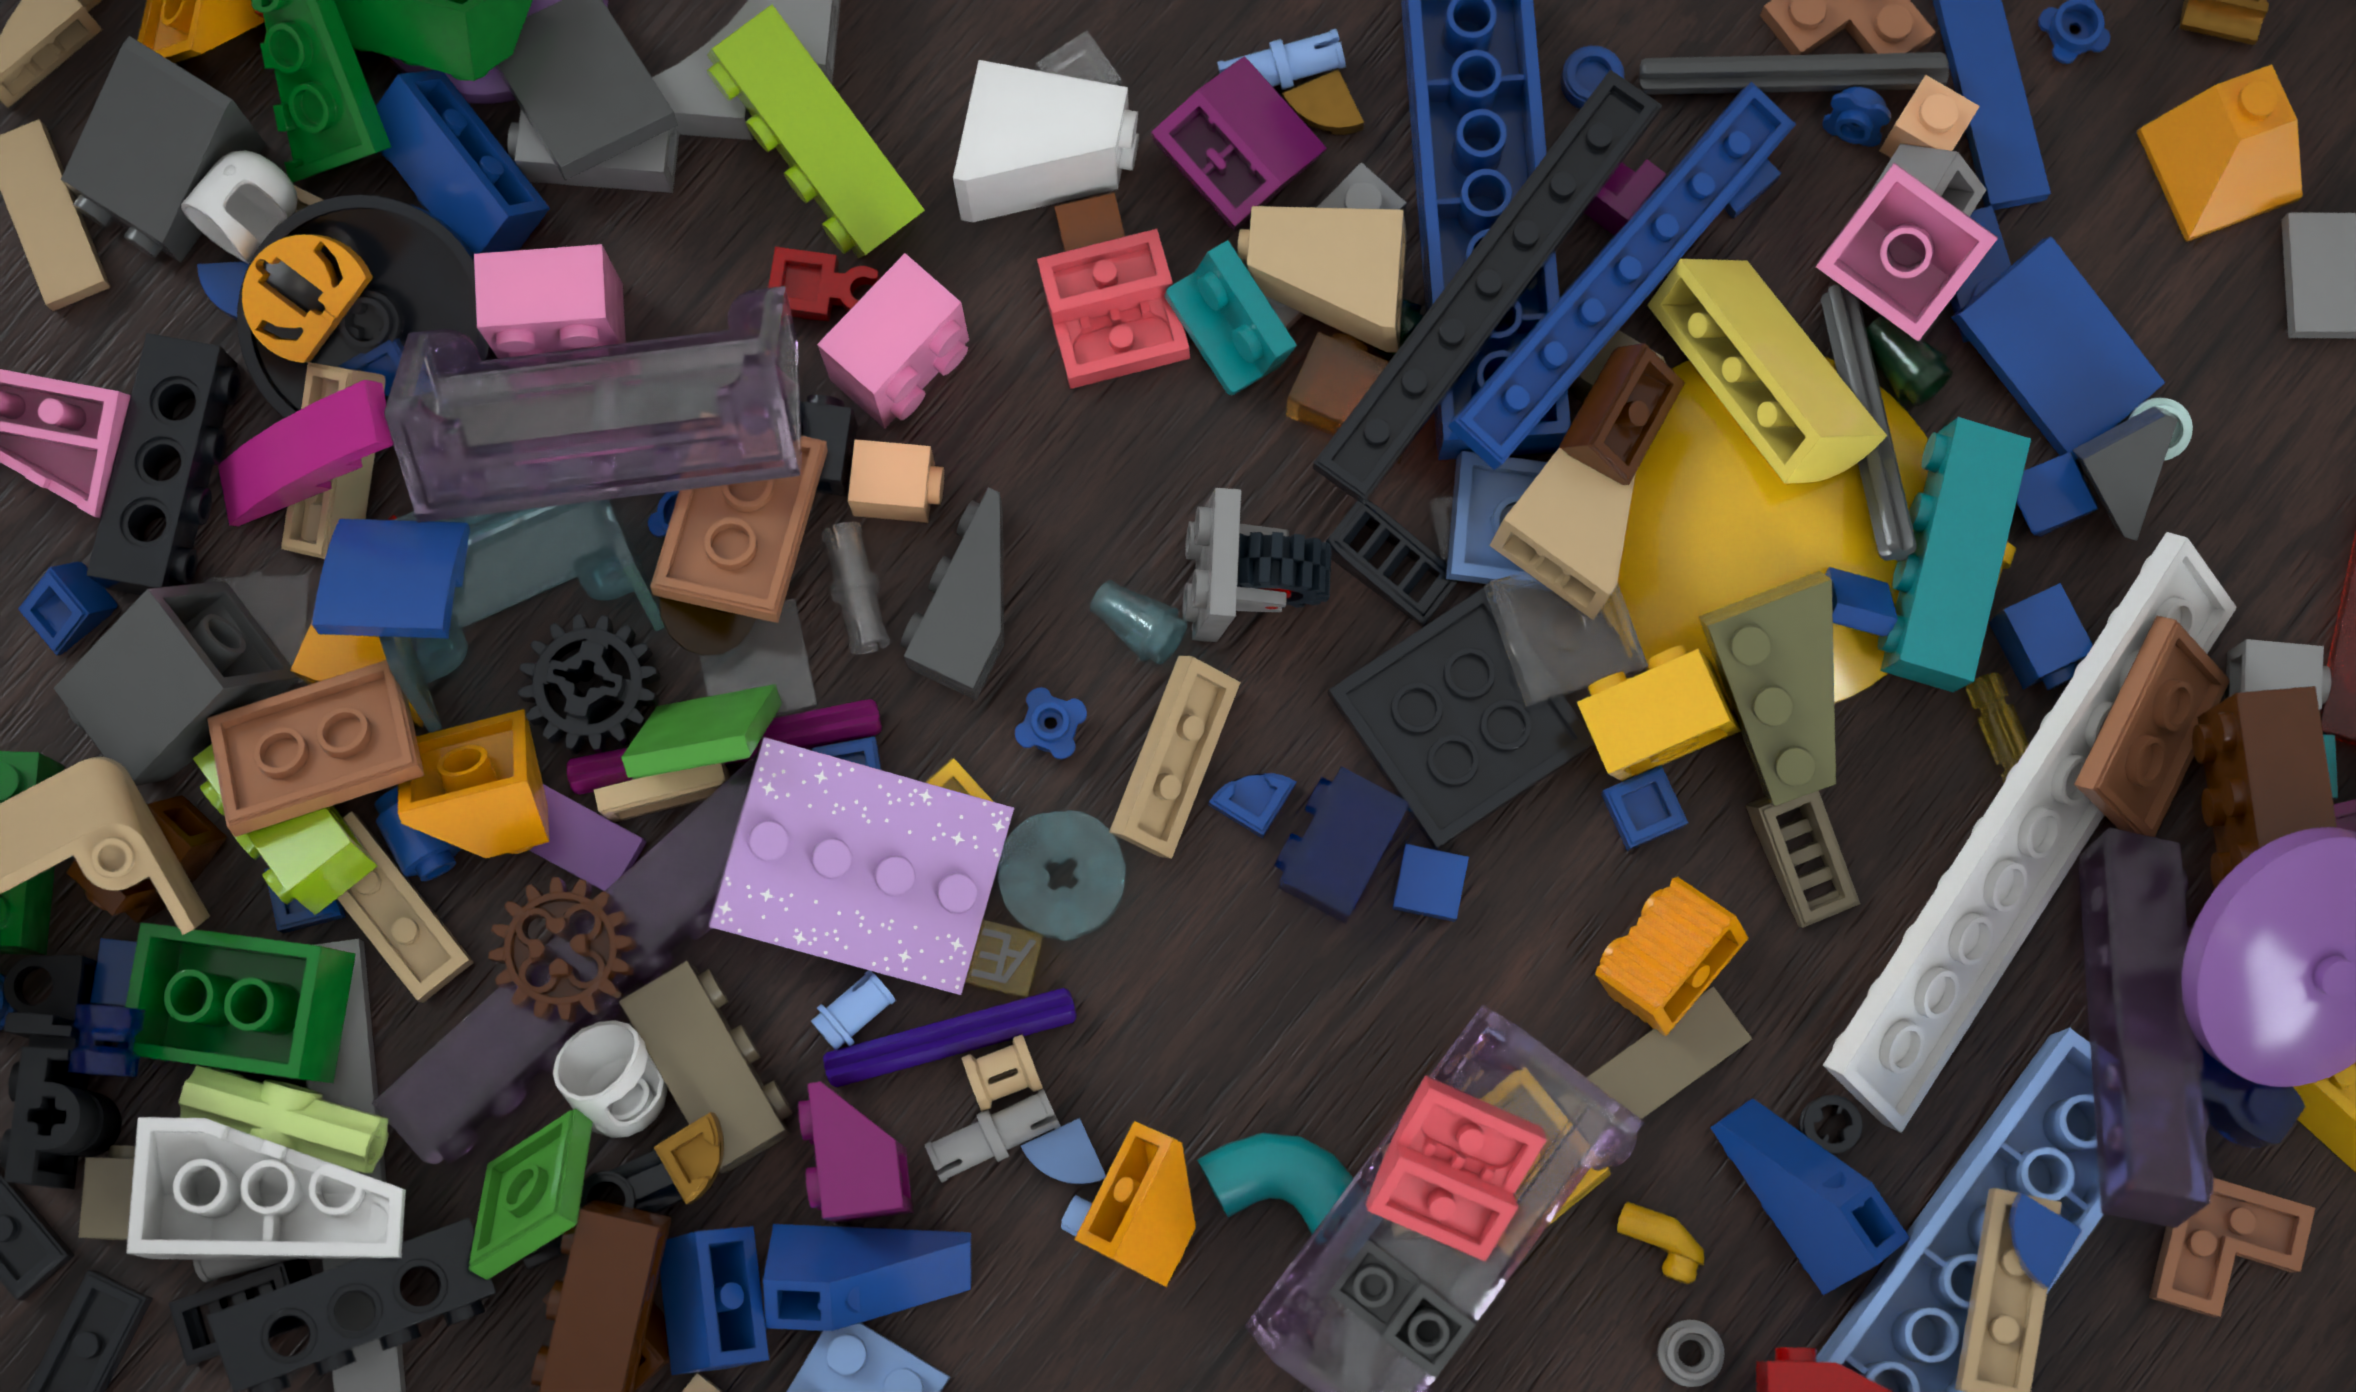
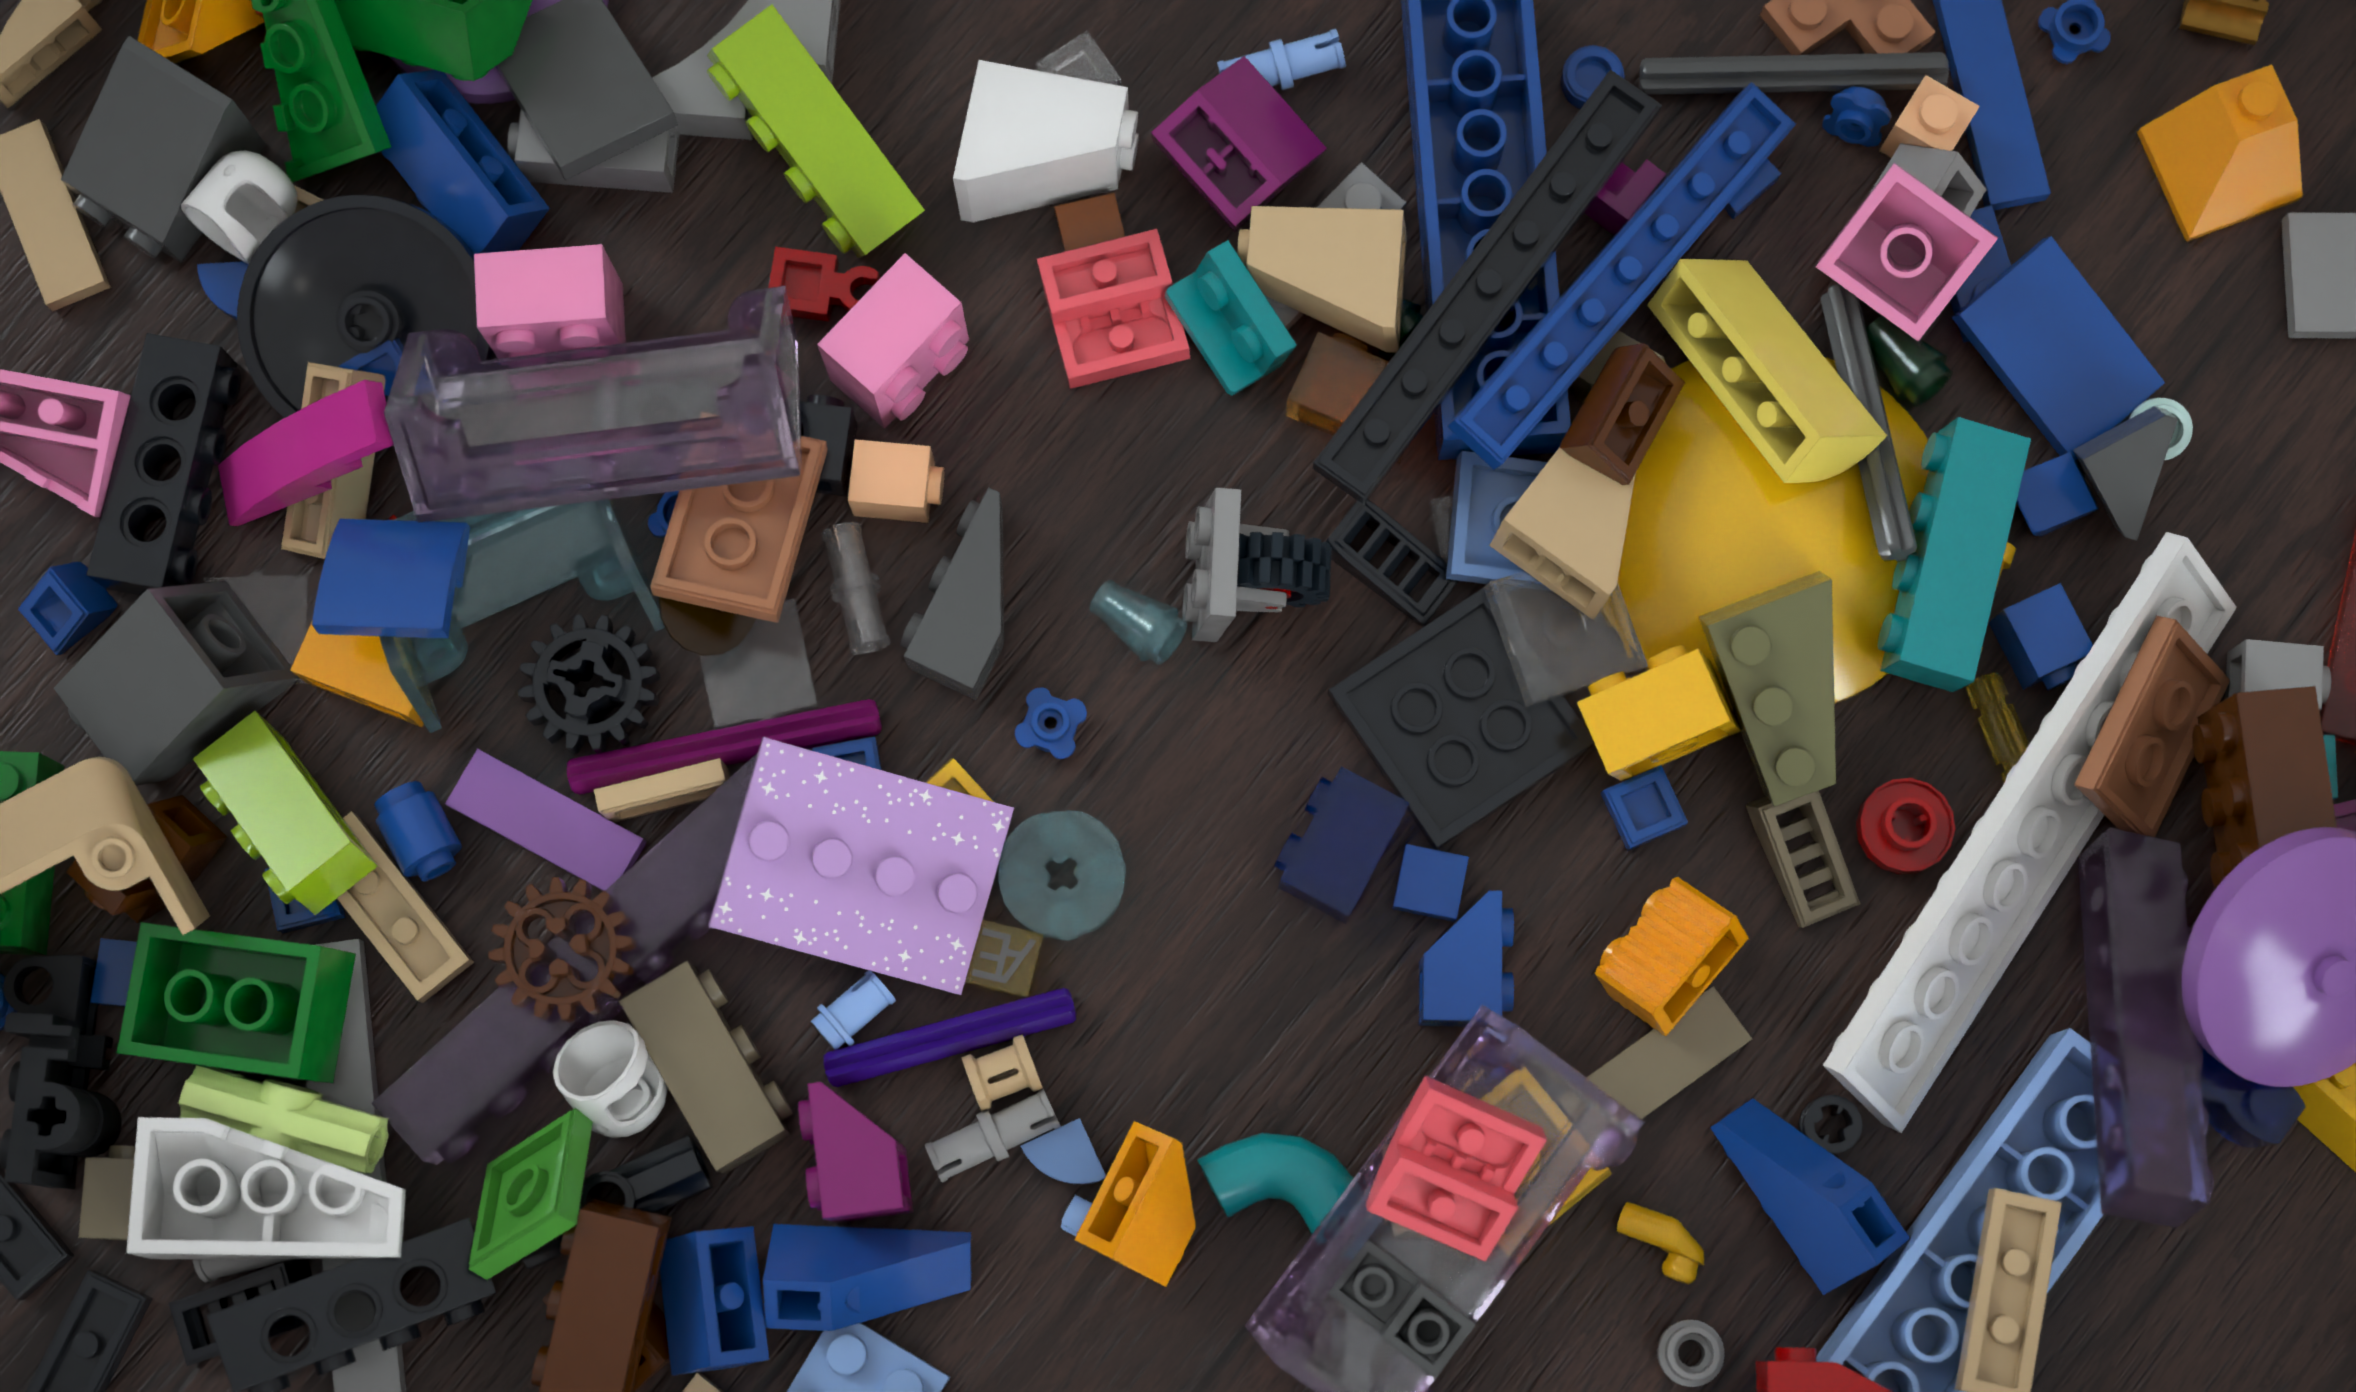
(106, 1025): clear blue wheel -> none
(266, 304): light orange piece -> none
(313, 748): nougat tile -> none
(479, 787): light orange slope -> none
(694, 1156): pearl gold tile -> none
(702, 732): bright green tile -> none
(1175, 756): tan plate -> none
(1253, 800): blue tile -> none
(1326, 104): pearl gold tile -> none
(1466, 967): none -> blue slope
(1861, 603): blue tile -> none
(1905, 826): none -> red plate
(2040, 1239): blue tile -> none
(2238, 1222): nougat plate -> none

